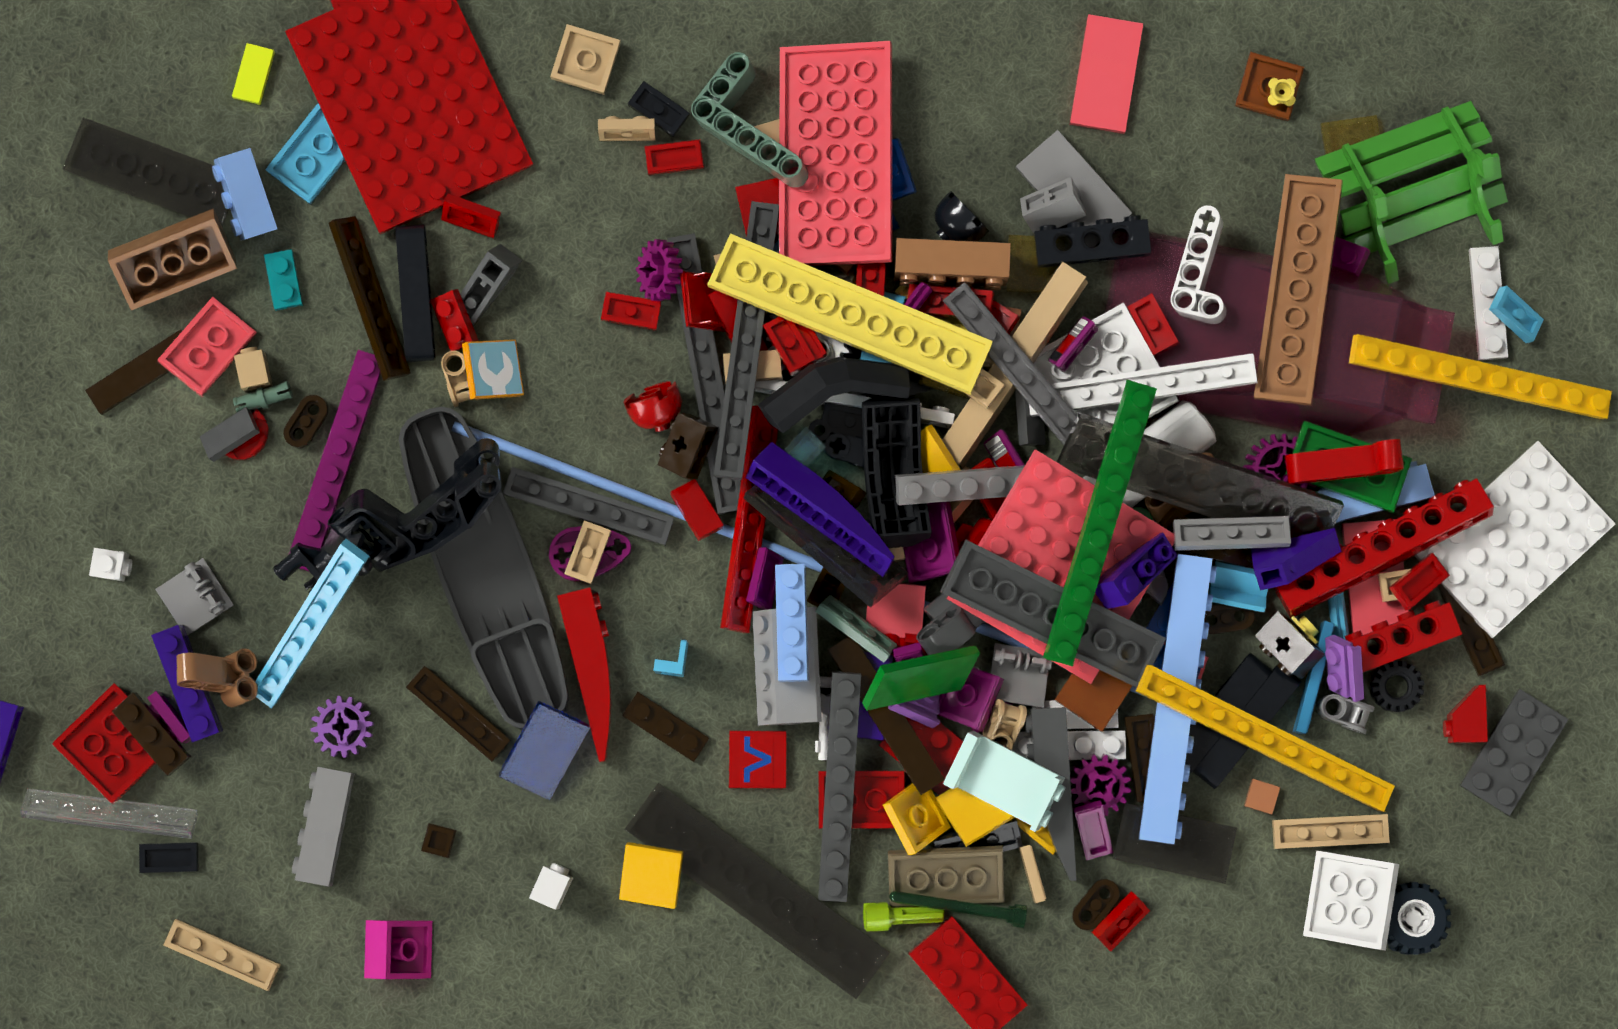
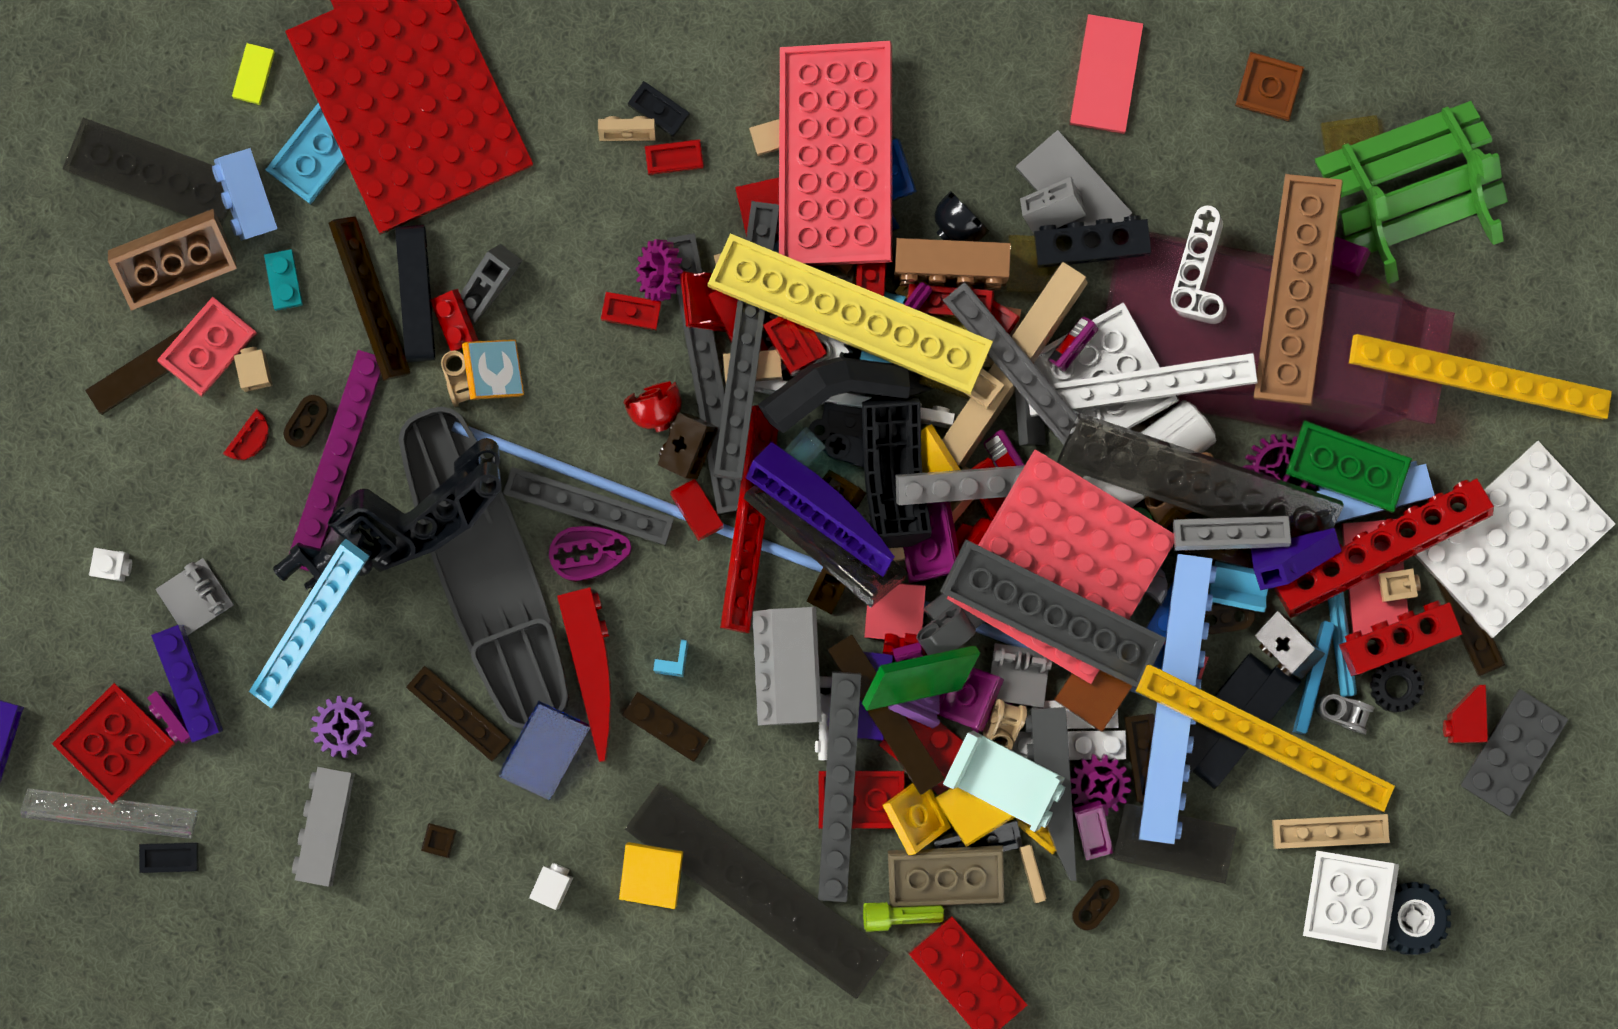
(151, 733): dark brown plate -> none
(220, 674): medium nougat piece -> none
(222, 954): tan tile -> none
(229, 434): dark grey tile -> none
(264, 397): sand green pin -> none
(398, 949): dark pink slope -> none
(470, 215): red plate -> none
(585, 59): tan plate -> none
(587, 552): tan plate -> none
(742, 130): sand green beam -> none
(757, 759): red tile -> none
(763, 580): magenta tile -> none
(791, 623): light blue brick -> none
(856, 628): sand green tile -> none
(1013, 914): clear green piece -> none
(1099, 523): green plate -> none
(1120, 921): red plate -> none
(1135, 572): dark purple slope -> none
(1153, 325): red plate -> none
(1262, 796): nougat tile -> none
(1275, 86): light yellow plate -> none
(1307, 627): light yellow plate -> none
(1344, 668): medium lavender plate -> none
(1345, 463): red beam -> none
(1419, 581): red tile -> none
(1485, 283): white plate -> none
(1516, 314): medium azure plate -> none

